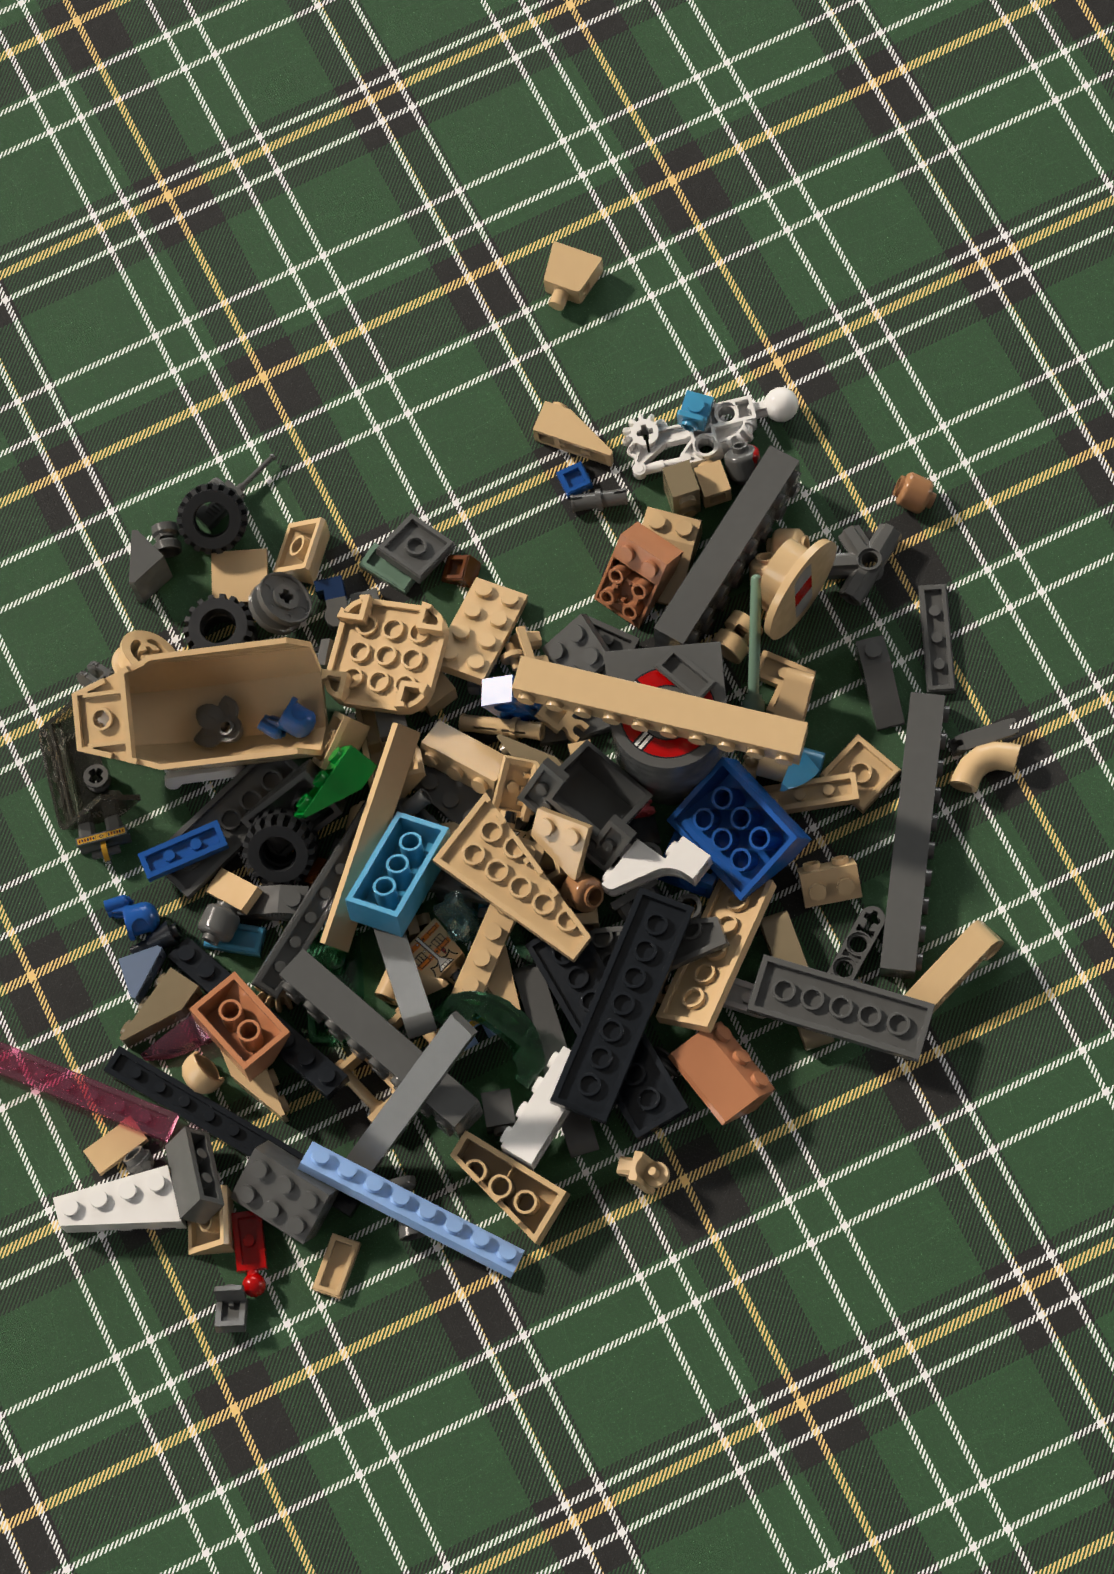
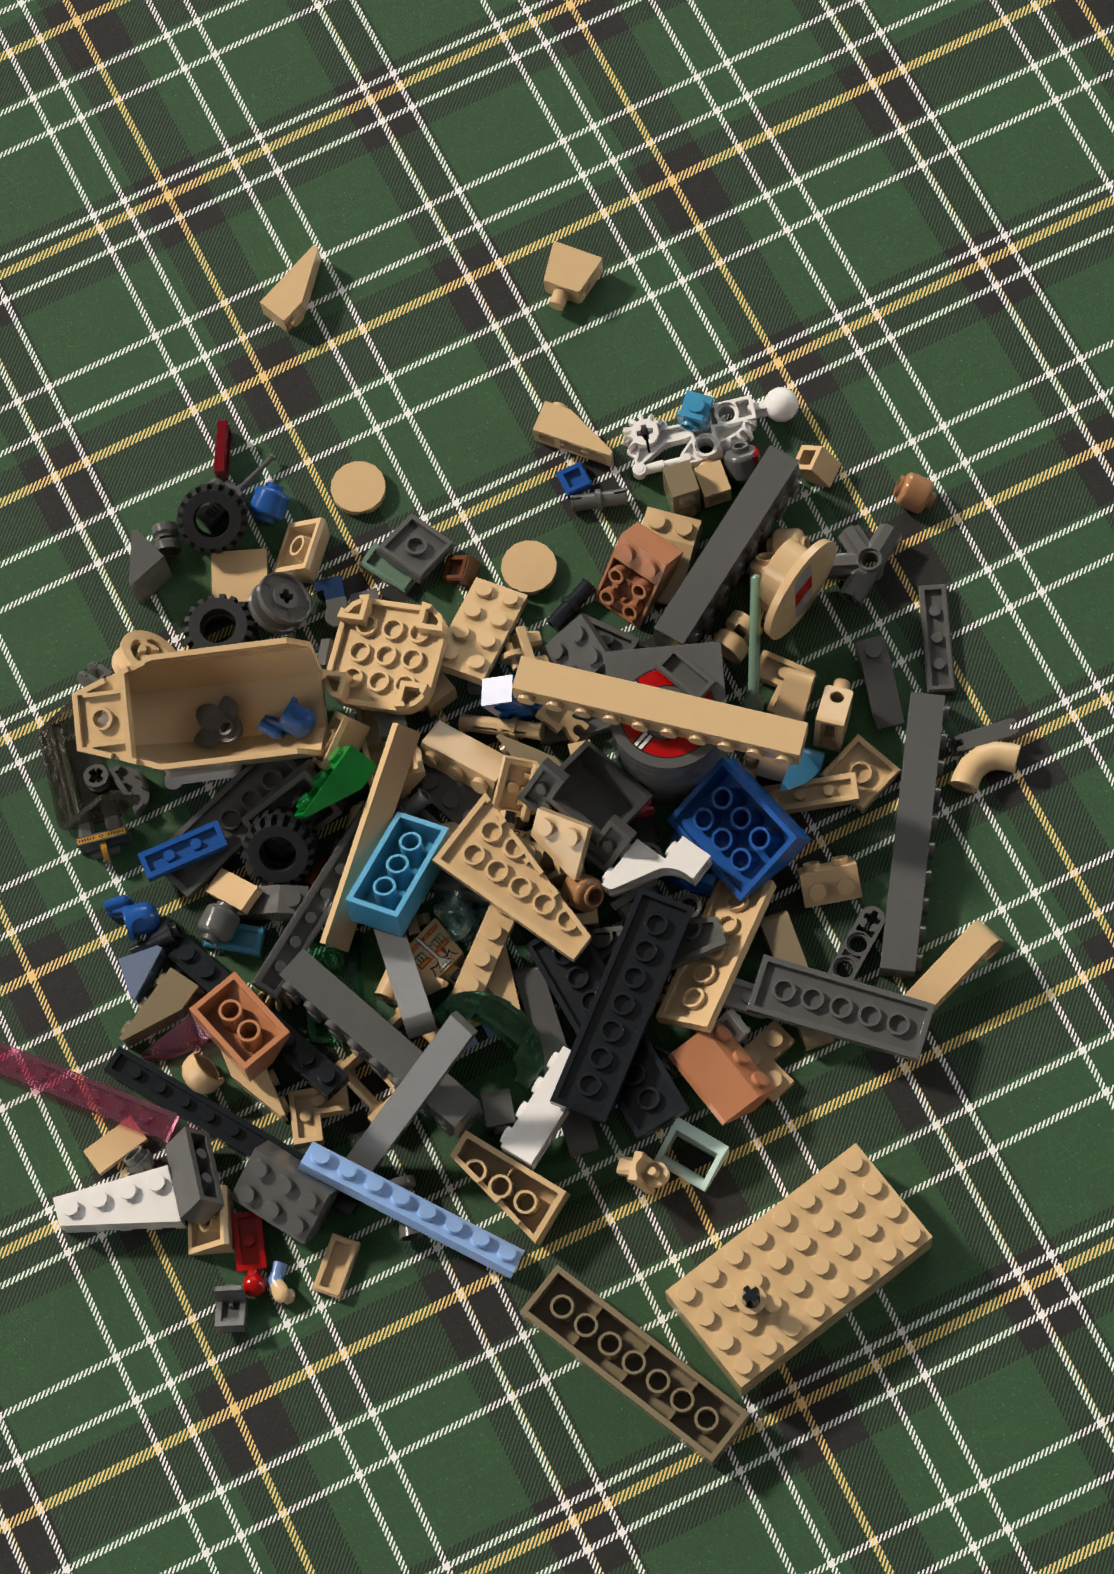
(132, 782): none -> dark grey plate
(222, 450): none -> dark red tile
(269, 503): none -> blue head
(277, 1286): none -> arm
(291, 295): none -> tan slope
(307, 1111): none -> tan plate
(358, 488): none -> tan tile
(529, 567): none -> tan tile
(571, 605): none -> black pin
(635, 1365): none -> dark tan brick
(700, 1140): none -> light aqua tile
(735, 1024): none -> white tile
(765, 1050): none -> tan plate
(799, 1269): none -> tan piece
(817, 465): none -> tan brick
(833, 715): none -> tan torso

